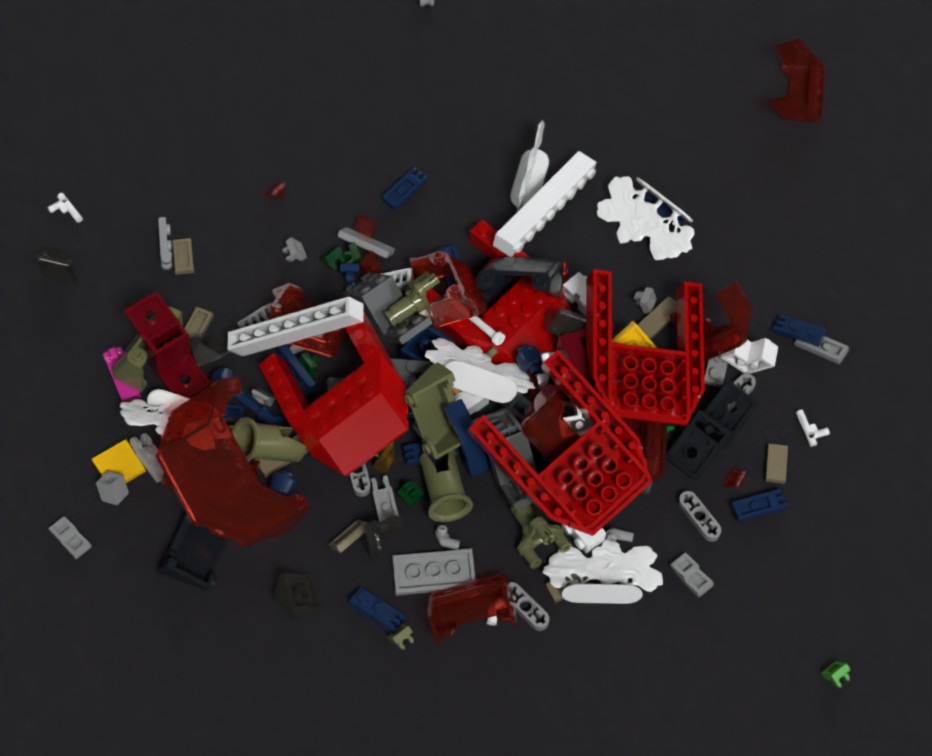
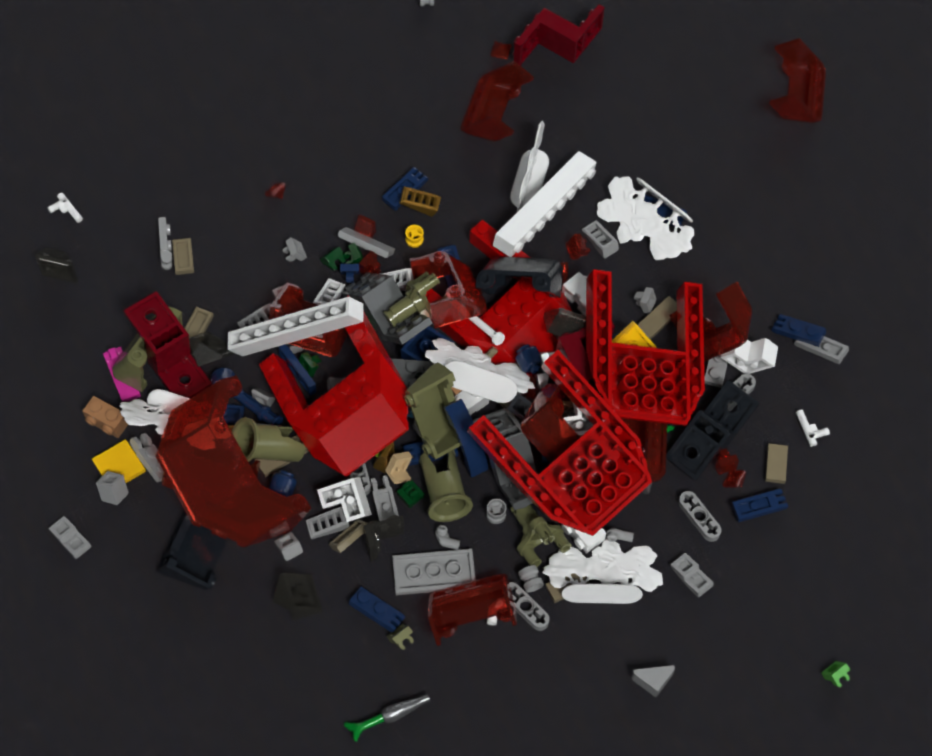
(104, 417): none -> medium nougat brick
(289, 546): none -> light grey slope
(319, 300): none -> white slope
(337, 527): none -> light grey slope
(349, 494): none -> white brick
(389, 714): none -> flat silver piece
(397, 467): none -> tan bracket
(411, 232): none -> yellow wheel
(429, 199): none -> pearl gold slope
(491, 99): none -> clear red windscreen
(496, 506): none -> light grey wheel
(501, 50): none -> clear red slope
(530, 577): none -> light grey wheel
(558, 35): none -> dark red bracket
(577, 247): none -> clear red tile
(606, 248): none -> light grey slope
(653, 678): none -> light grey slope
(726, 462): none -> clear red tile

